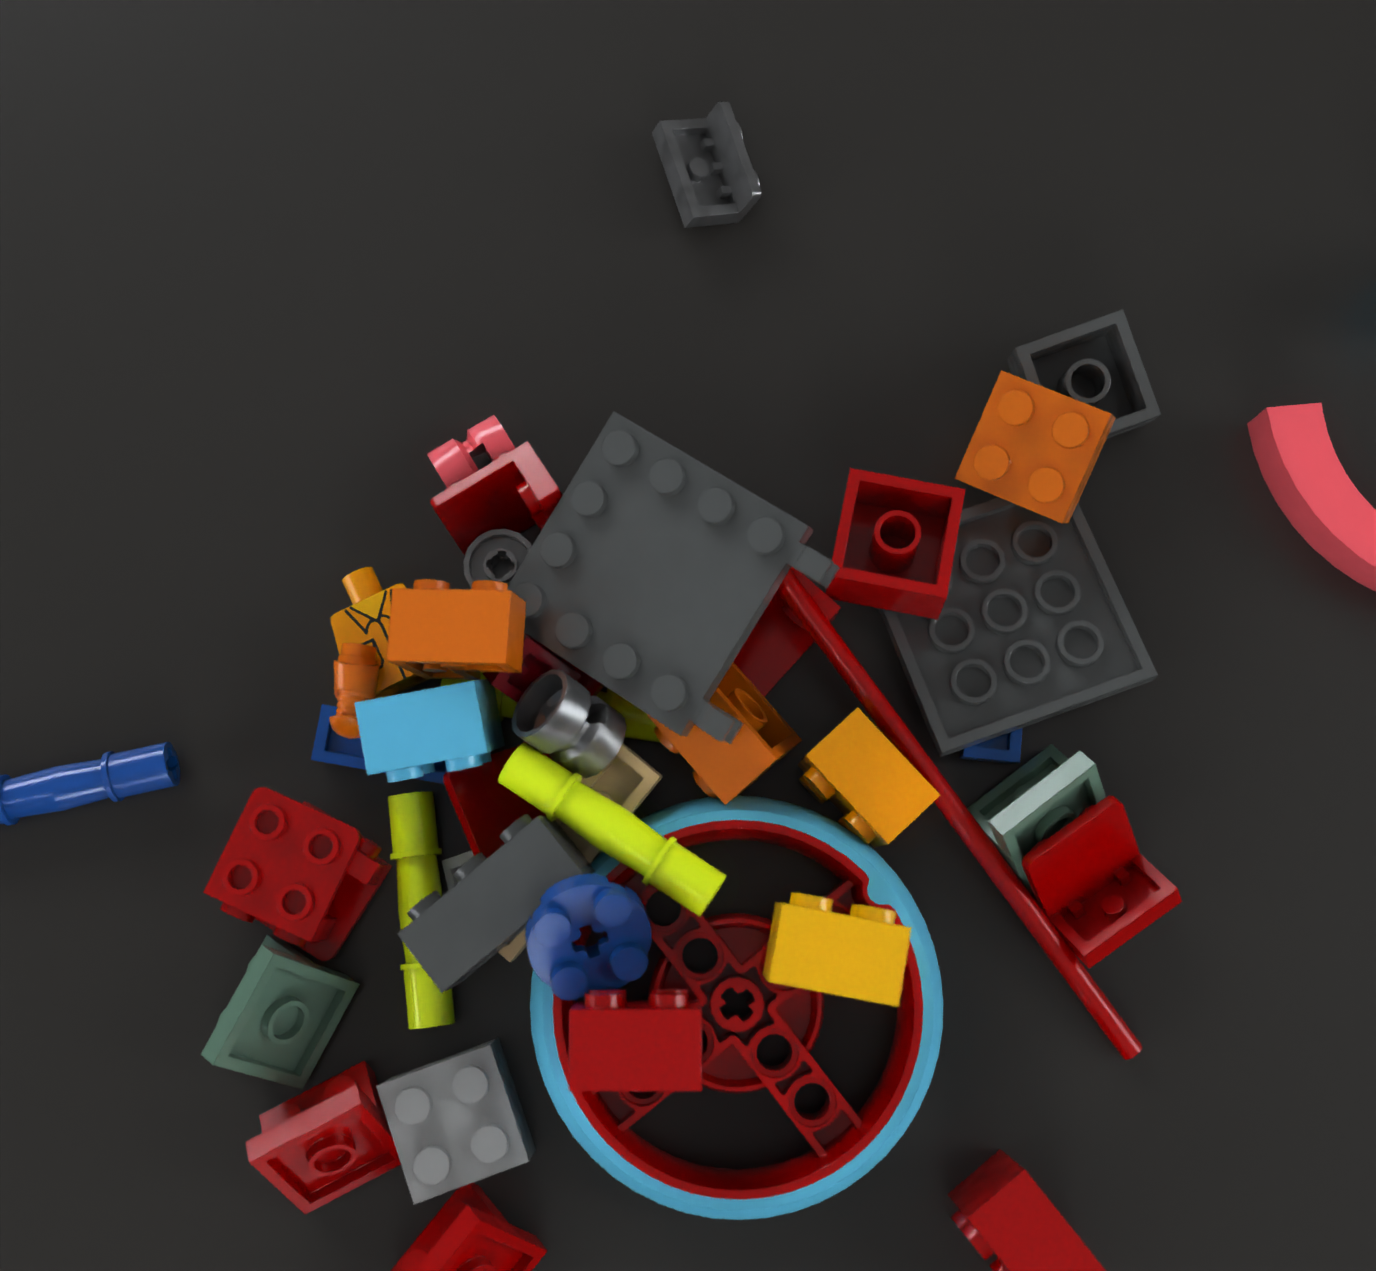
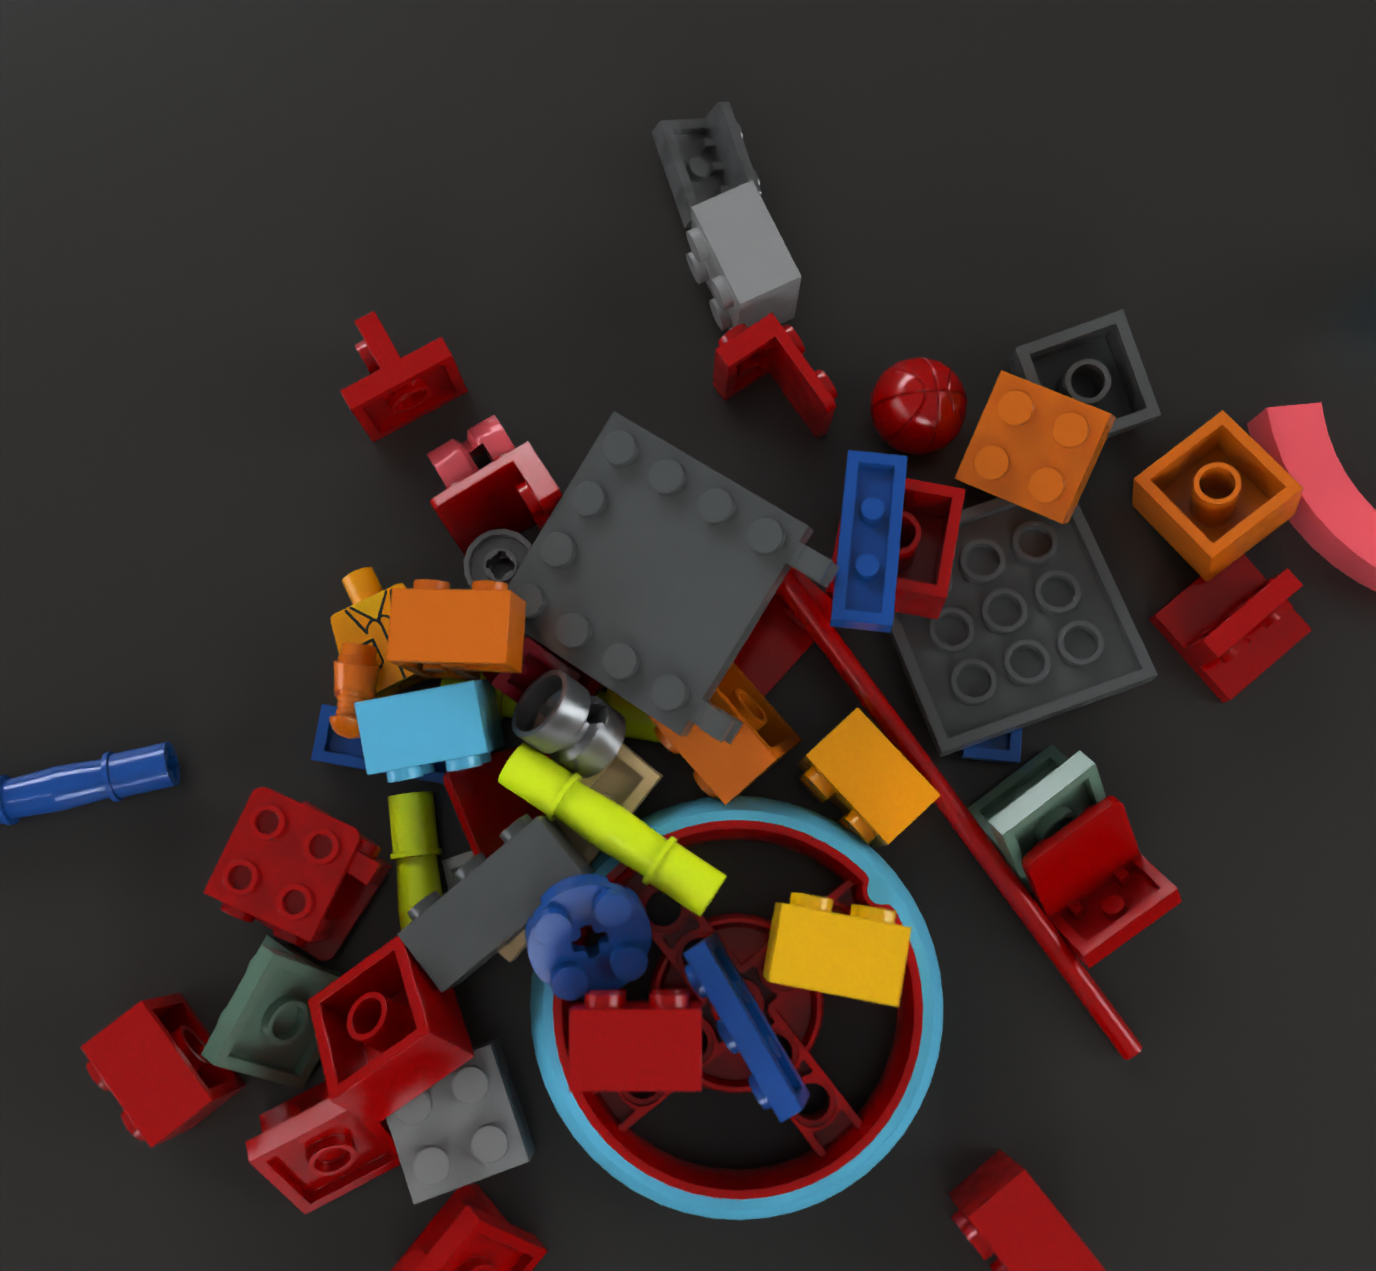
(157, 1069): none -> red brick
(387, 1033): none -> red brick
(399, 387): none -> red bracket
(742, 259): none -> light grey brick
(745, 1028): none -> blue plate
(774, 349): none -> red bracket
(869, 541): none -> blue plate
(918, 405): none -> red piece
(1215, 495): none -> orange brick
(1233, 625): none -> red bracket

